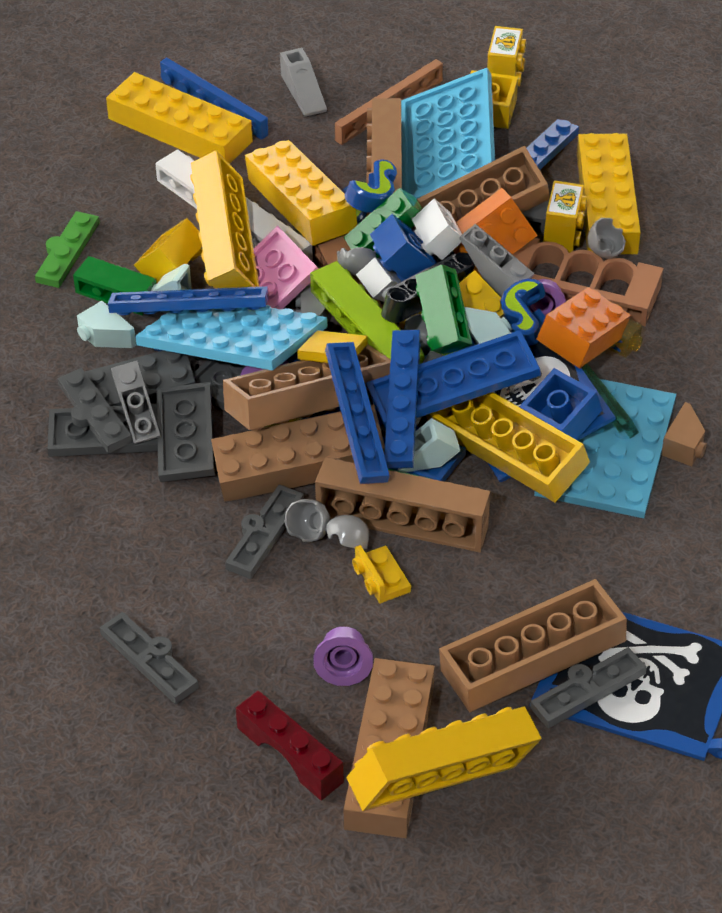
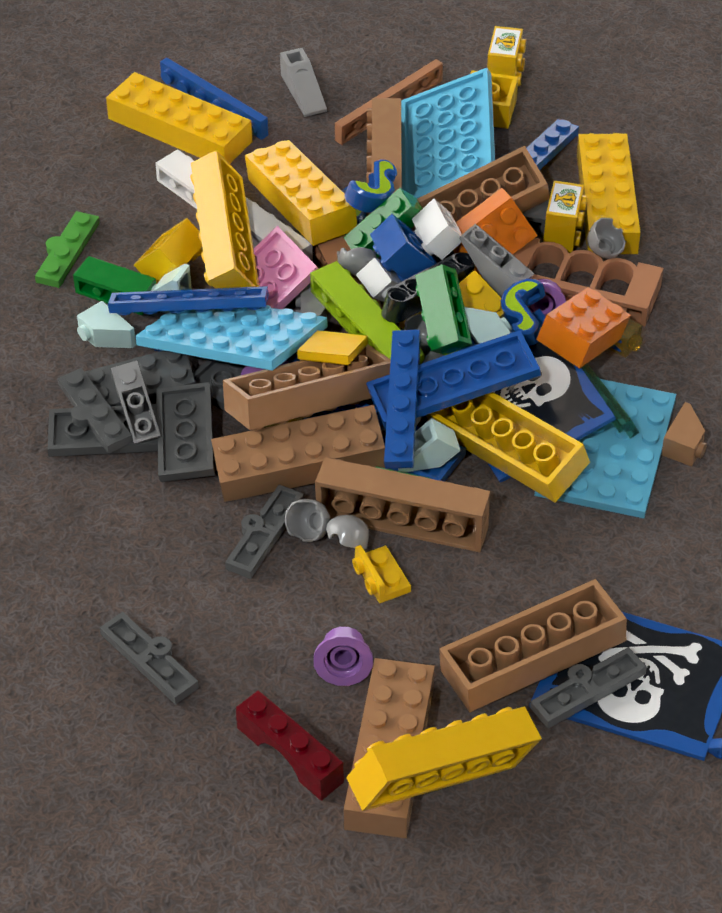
(357, 413): blue plate -> none
(563, 403): blue brick -> none

